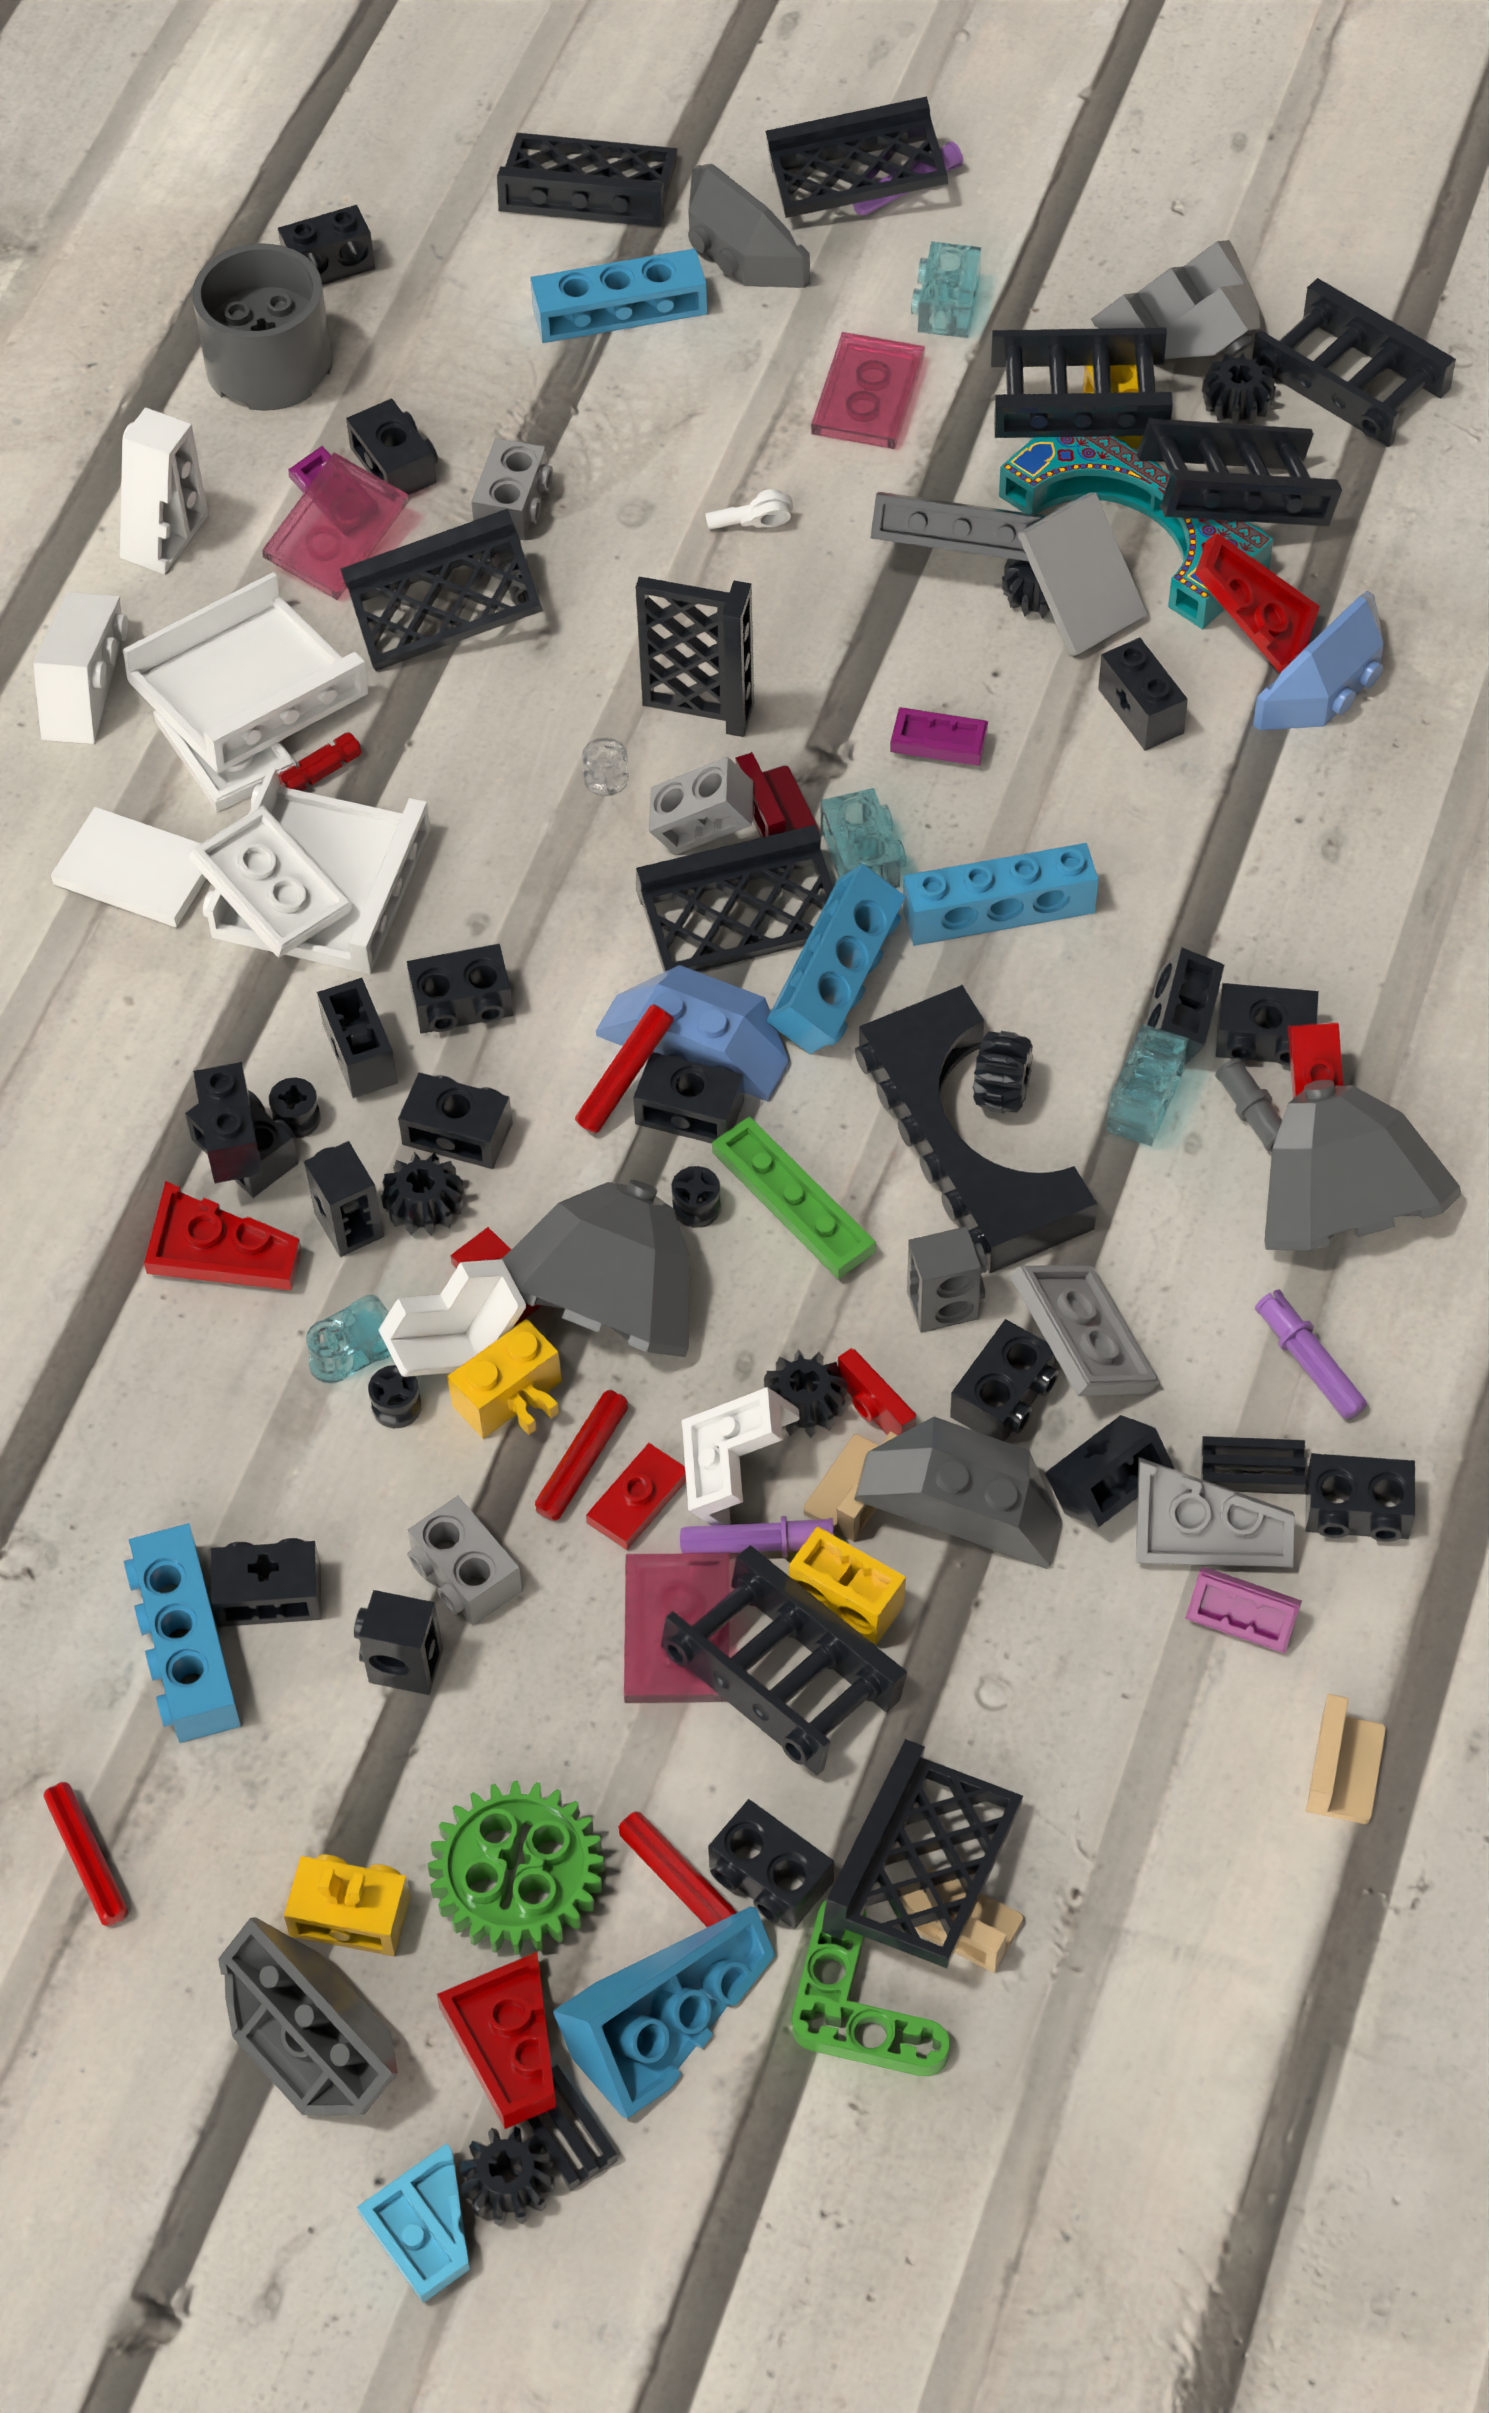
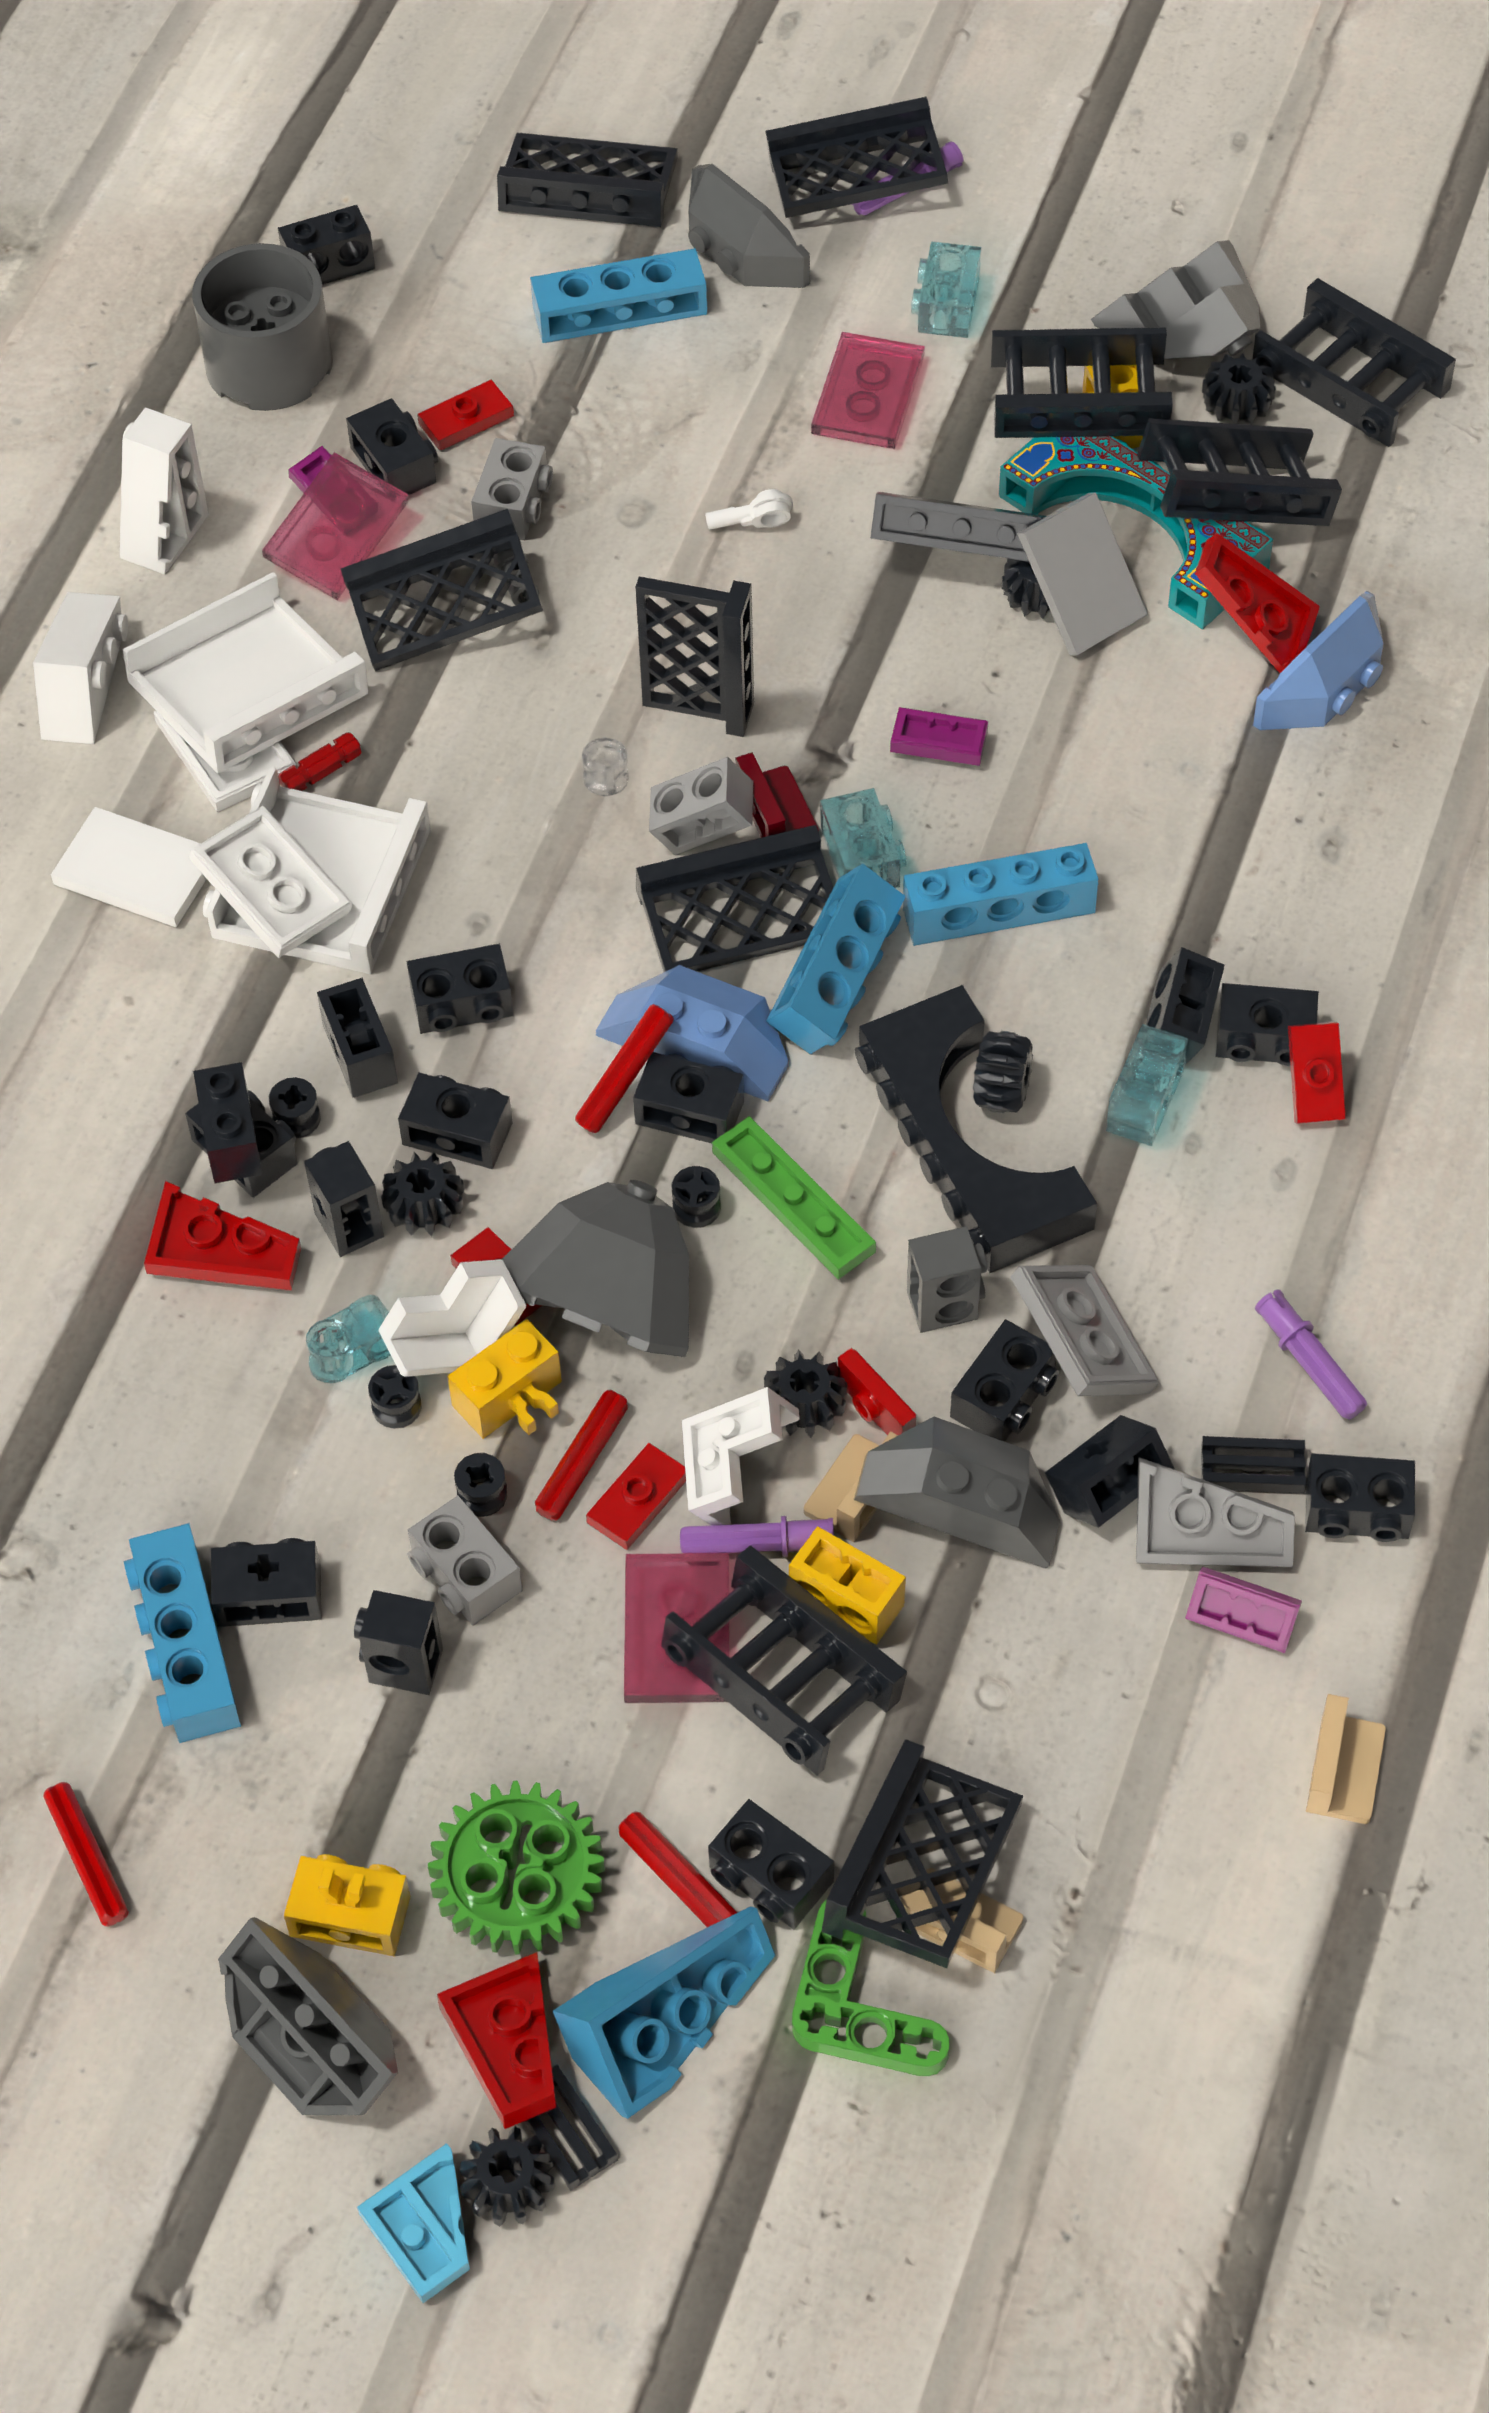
(465, 415): none -> red plate
(483, 1497): none -> black wheel
(1142, 693): black brick -> none
(1251, 1101): dark grey pin -> none
(1347, 1167): dark grey brick -> none

